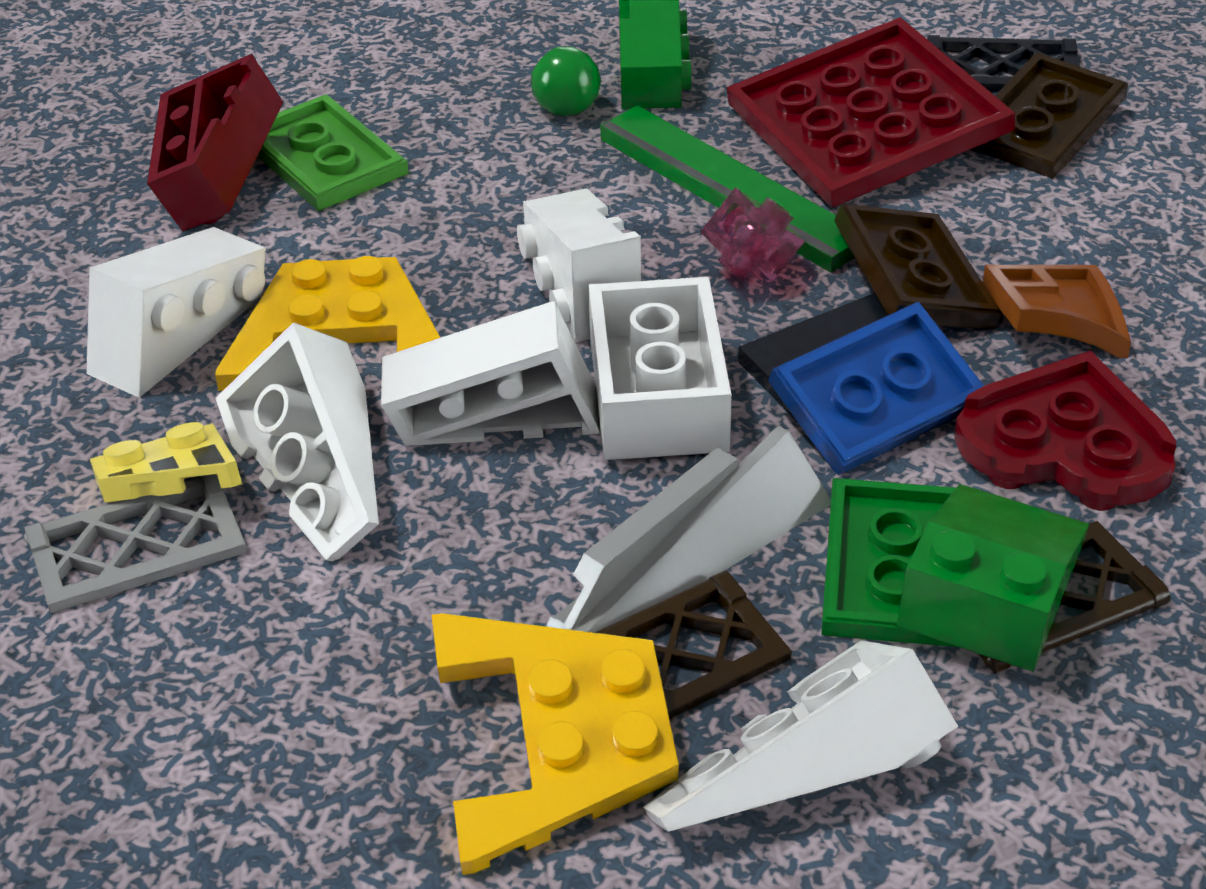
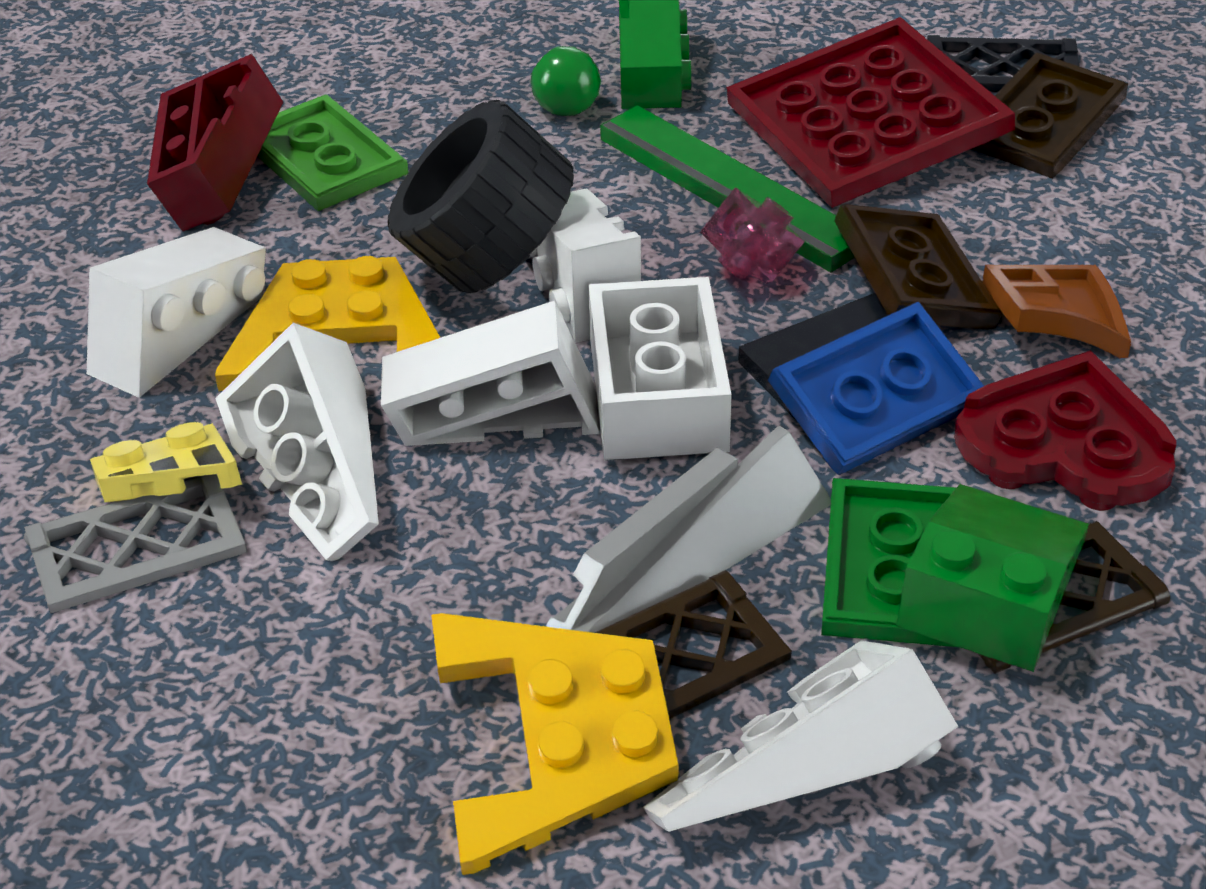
(481, 197): none -> black tyre

